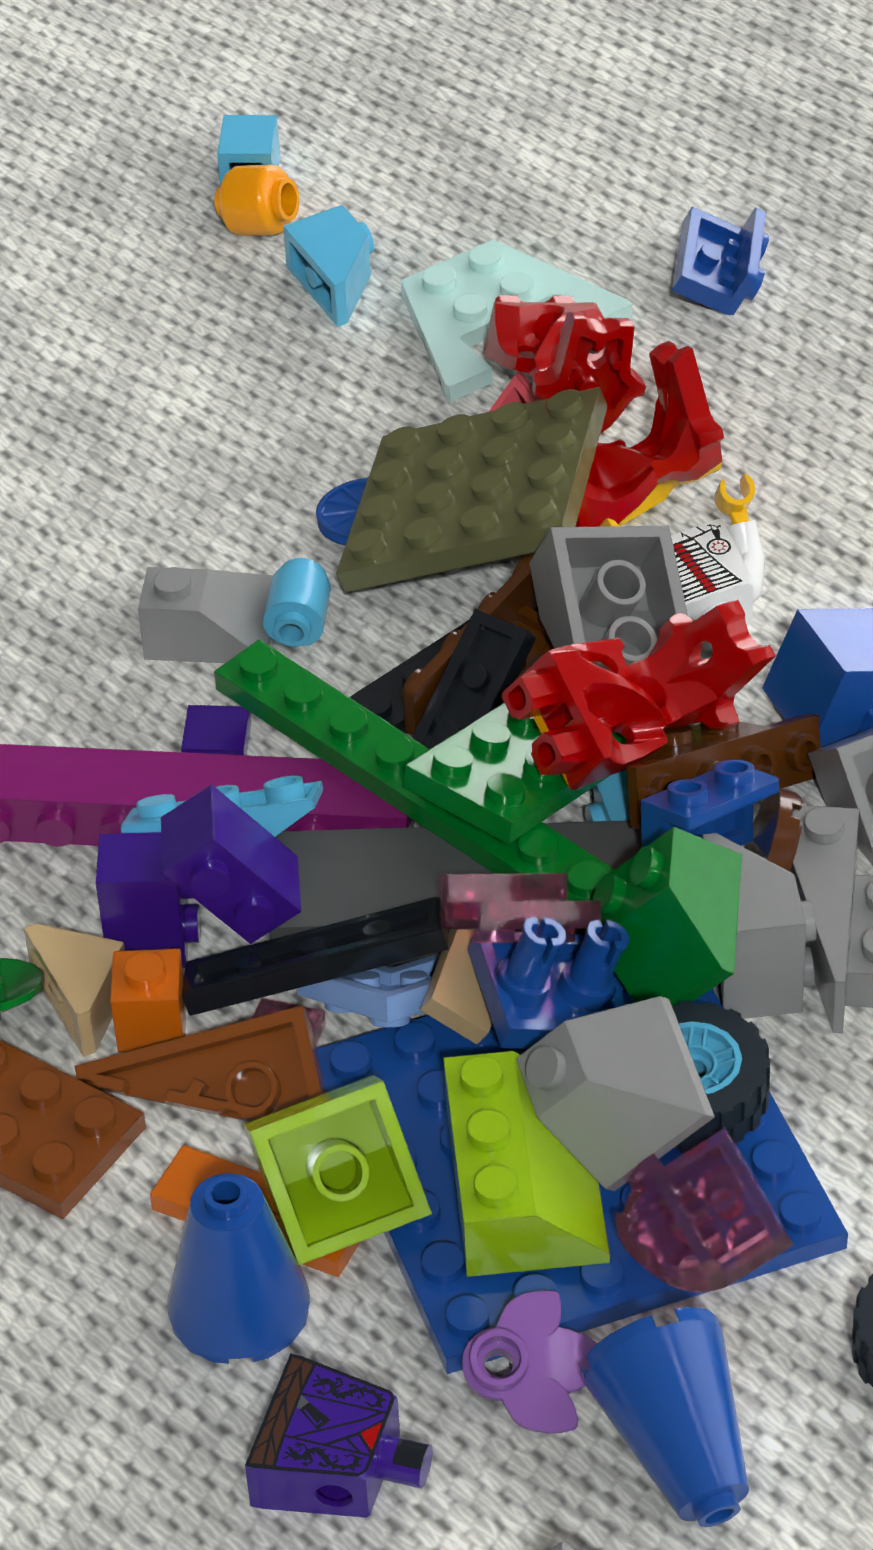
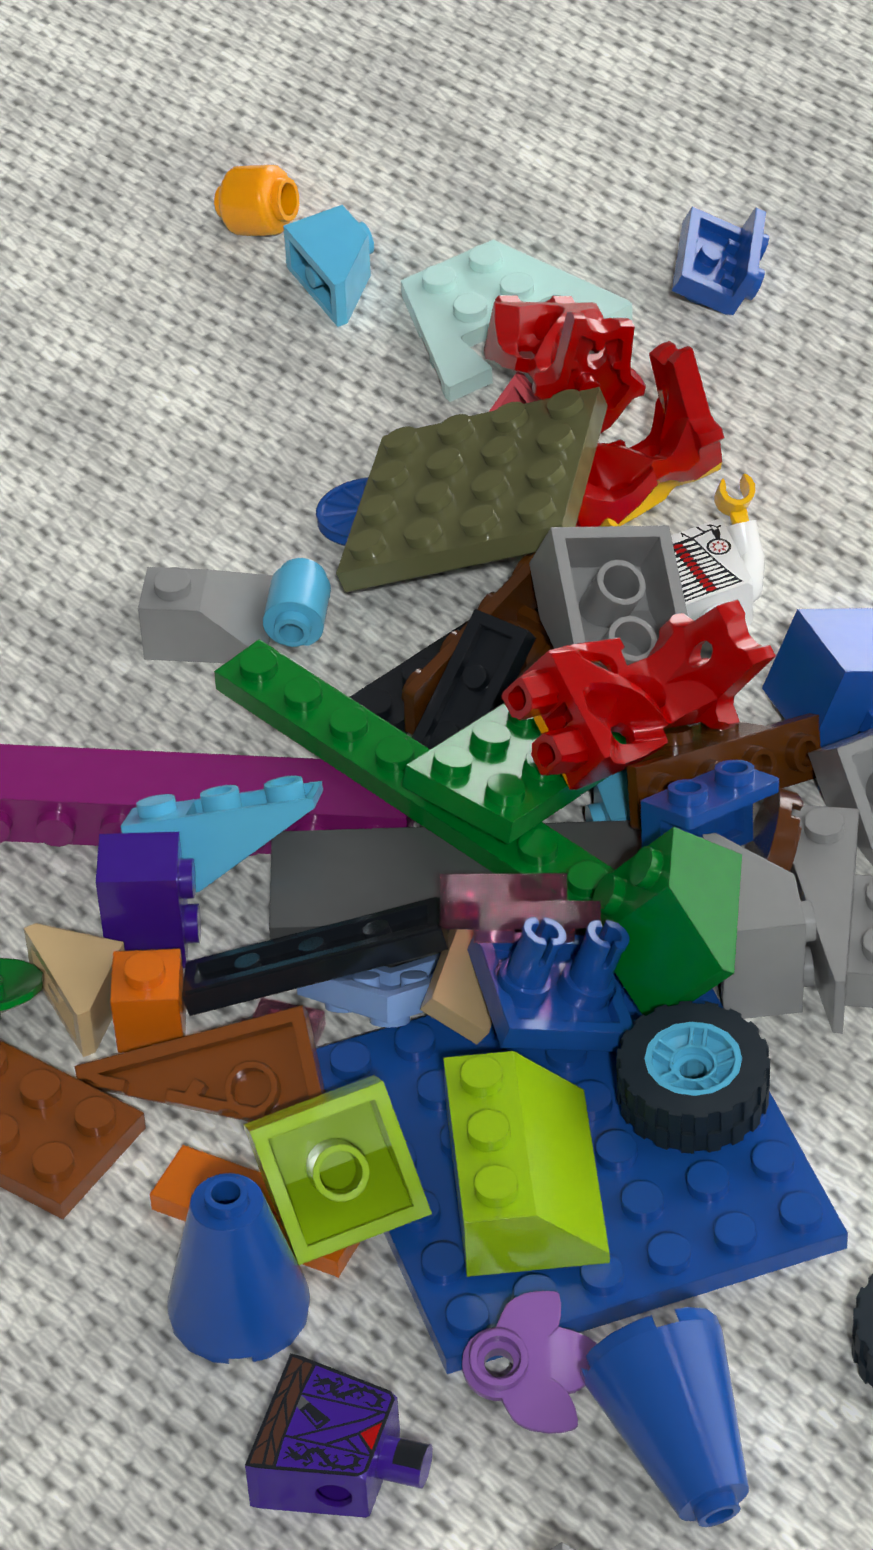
(216, 730): dark purple tile -> none
(230, 864): dark purple brick -> none
(248, 142): medium azure brick -> none
(617, 1087): light grey slope -> none
(700, 1218): clear pink slope -> none

